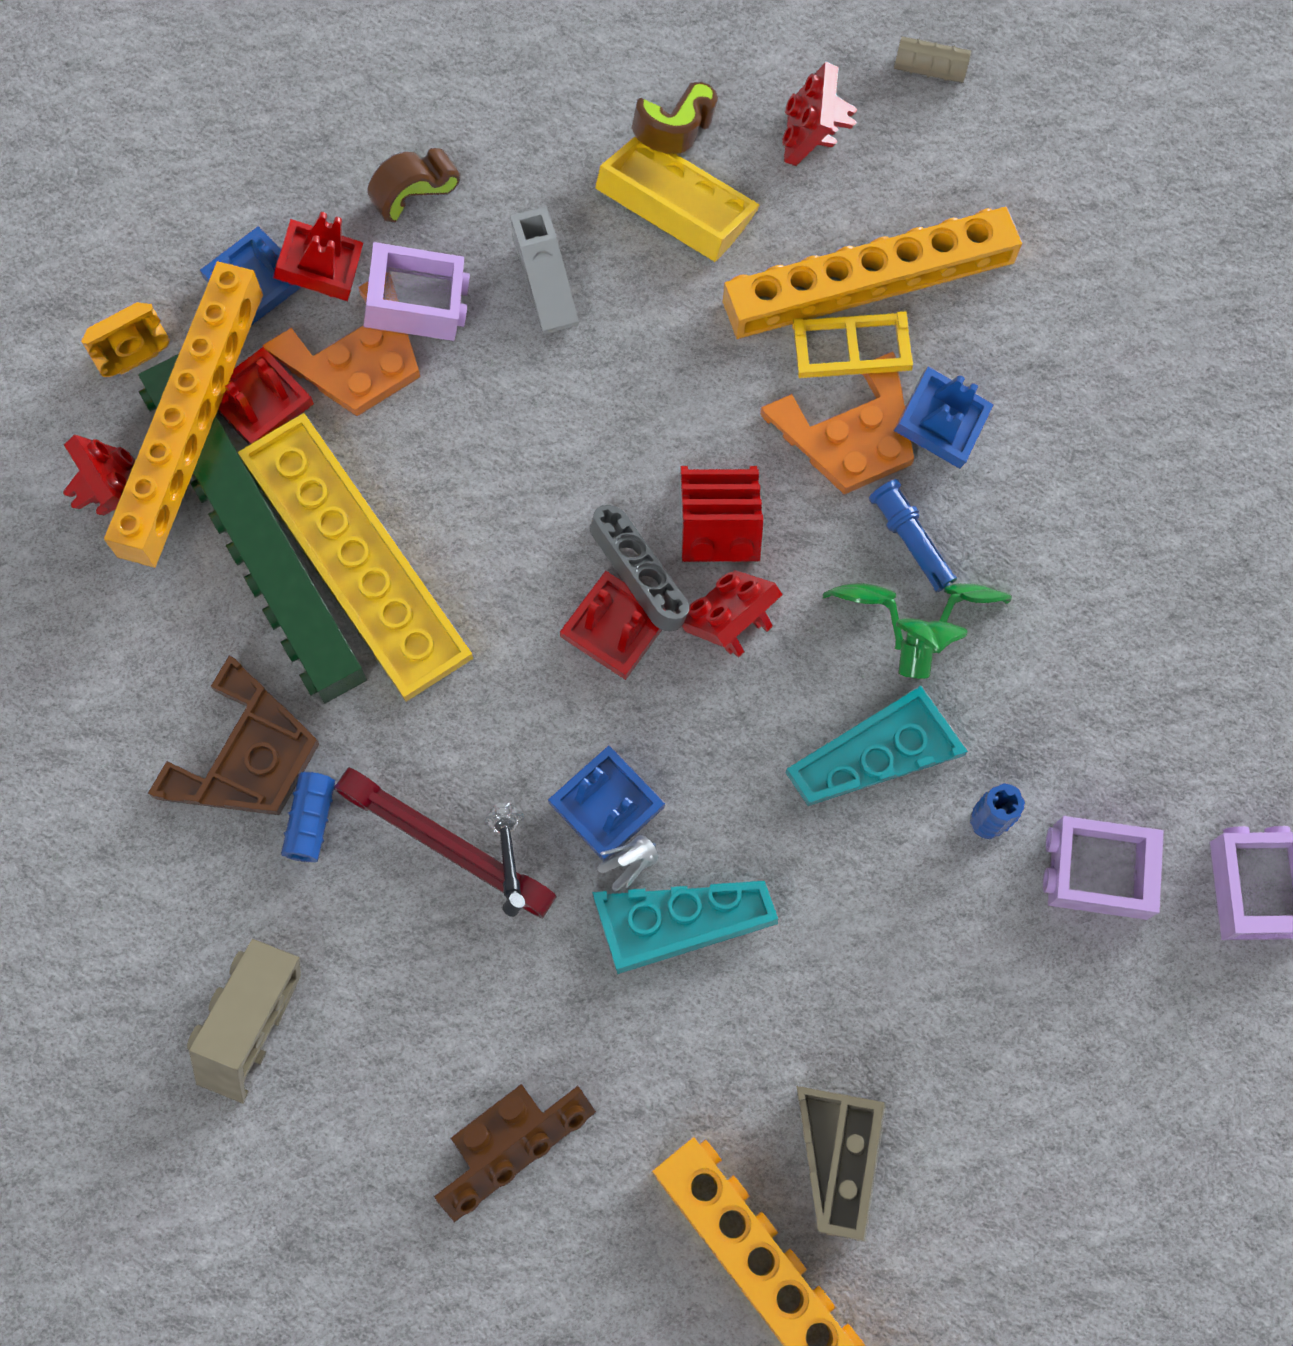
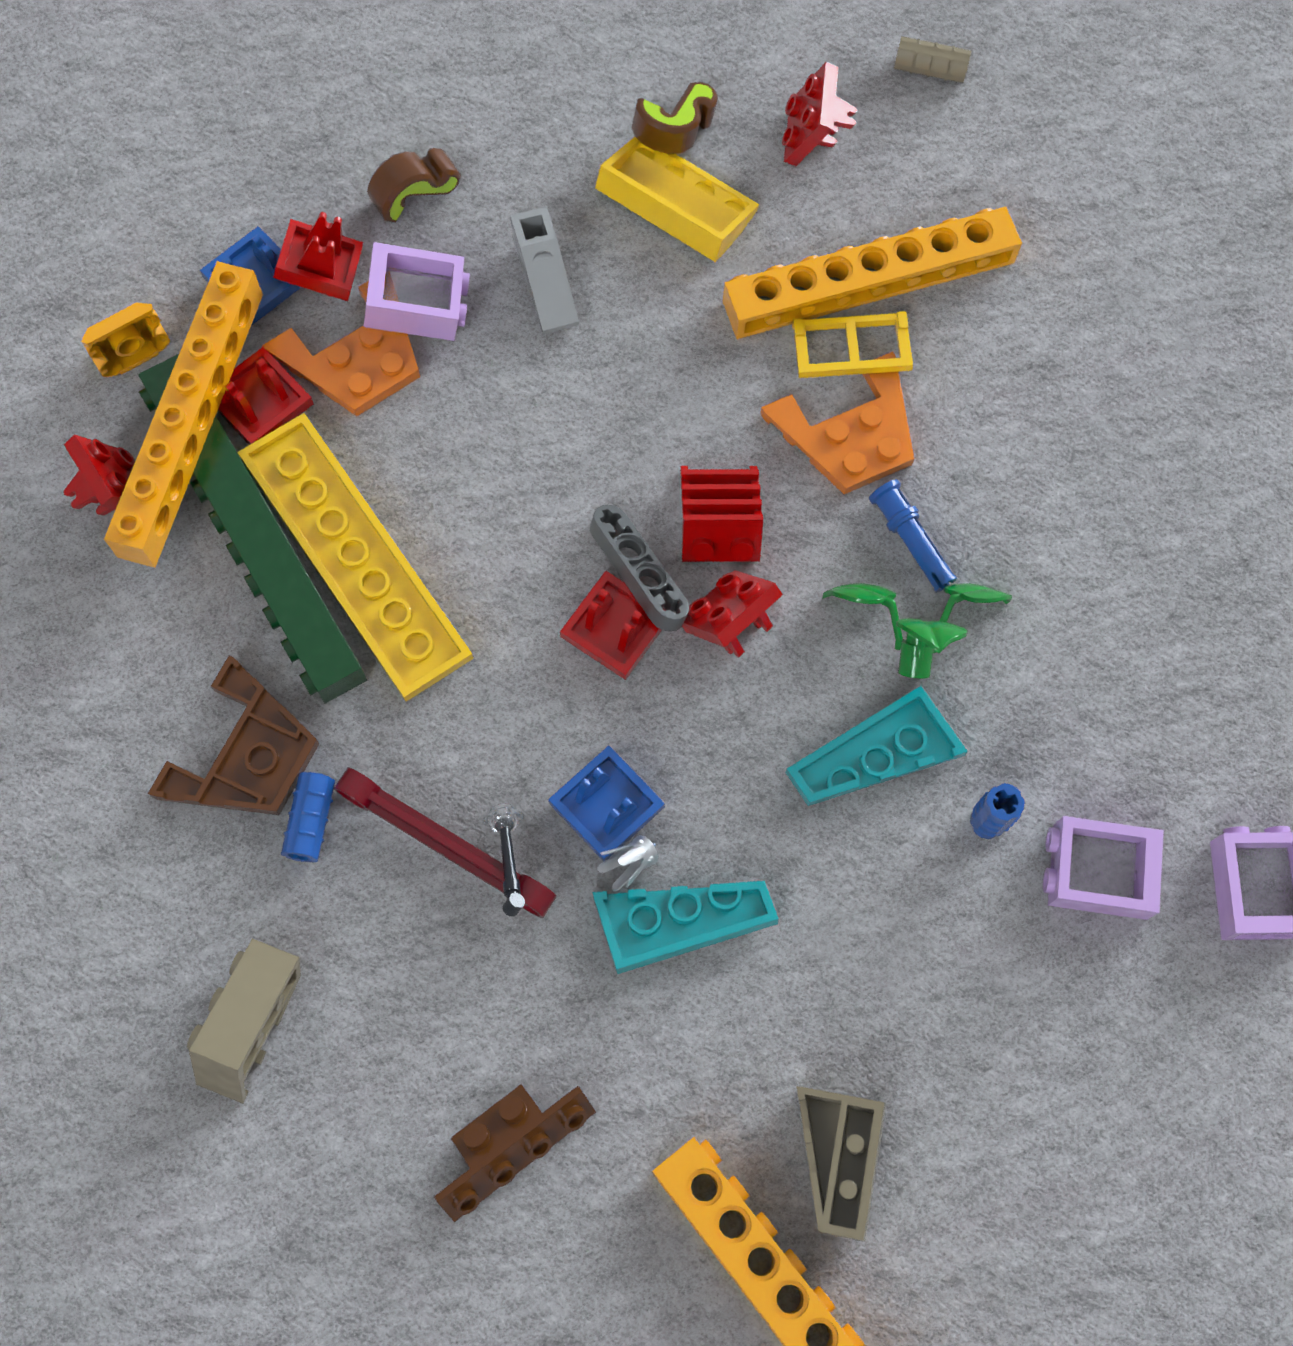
(944, 416): blue plate -> none

